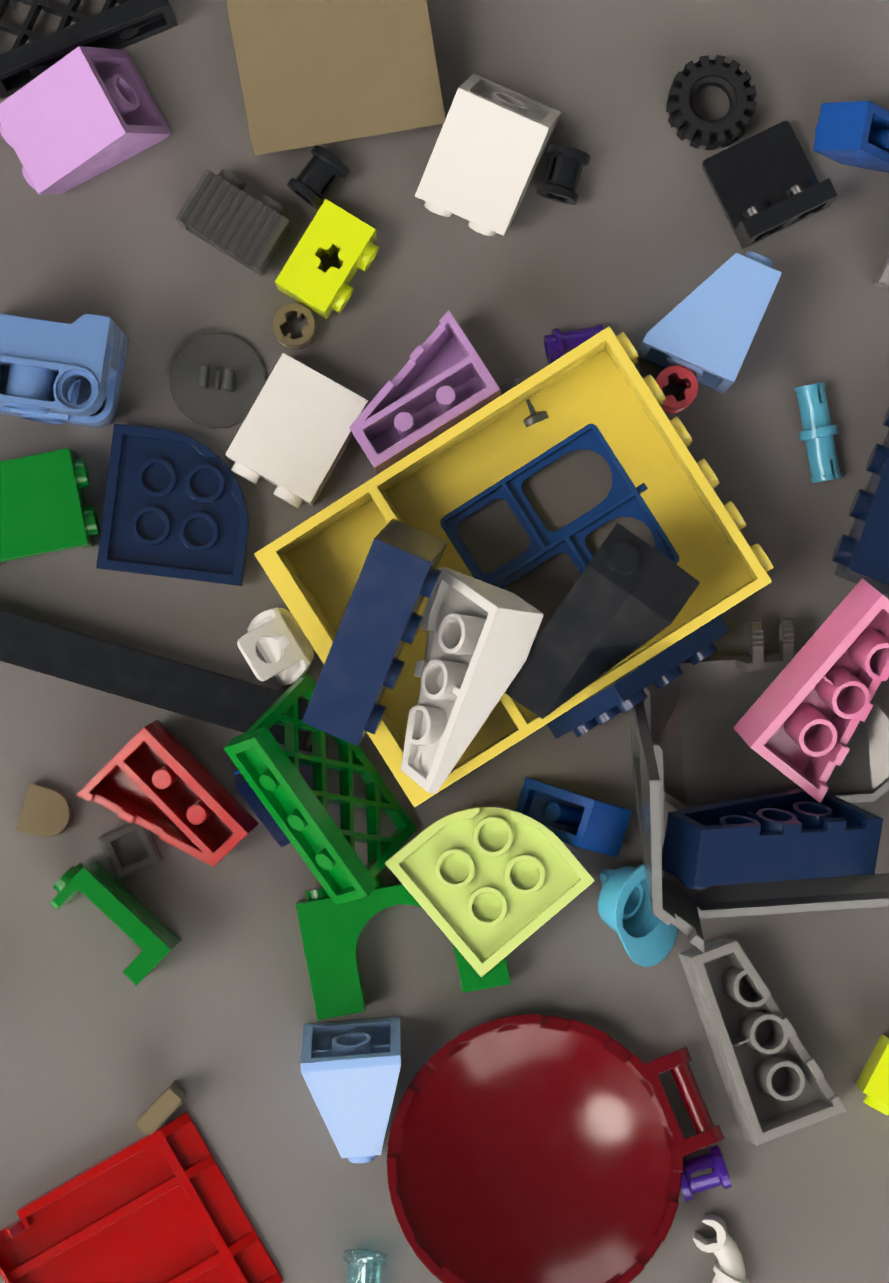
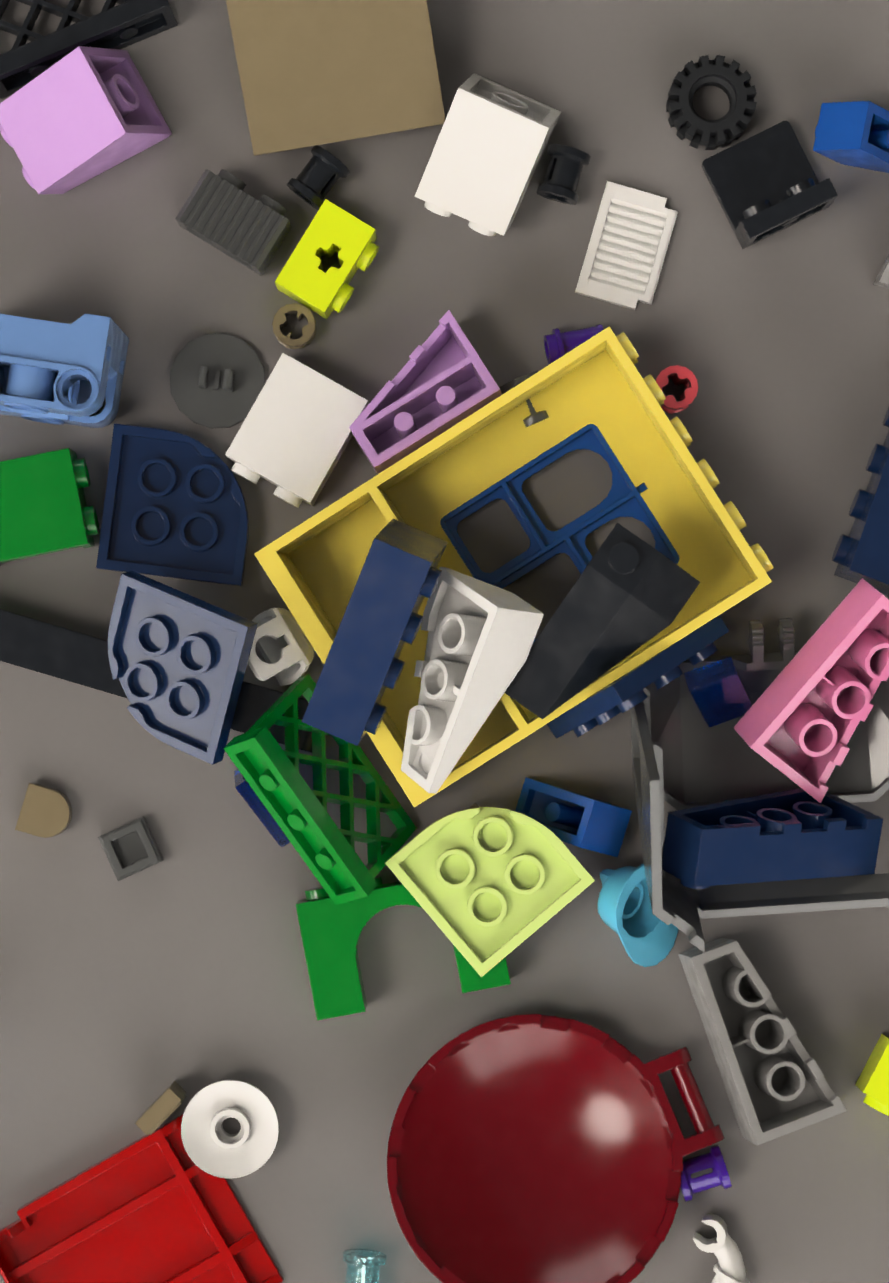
(123, 910): green panel -> none
(171, 795): red wedge -> none
(178, 663): none -> plate
(226, 1153): none -> white dish
(353, 1080): light blue slope -> none
(626, 247): none -> white window
(715, 322): light blue slope -> none
(718, 691): none -> clear blue tile
(818, 432): medium azure pin -> none

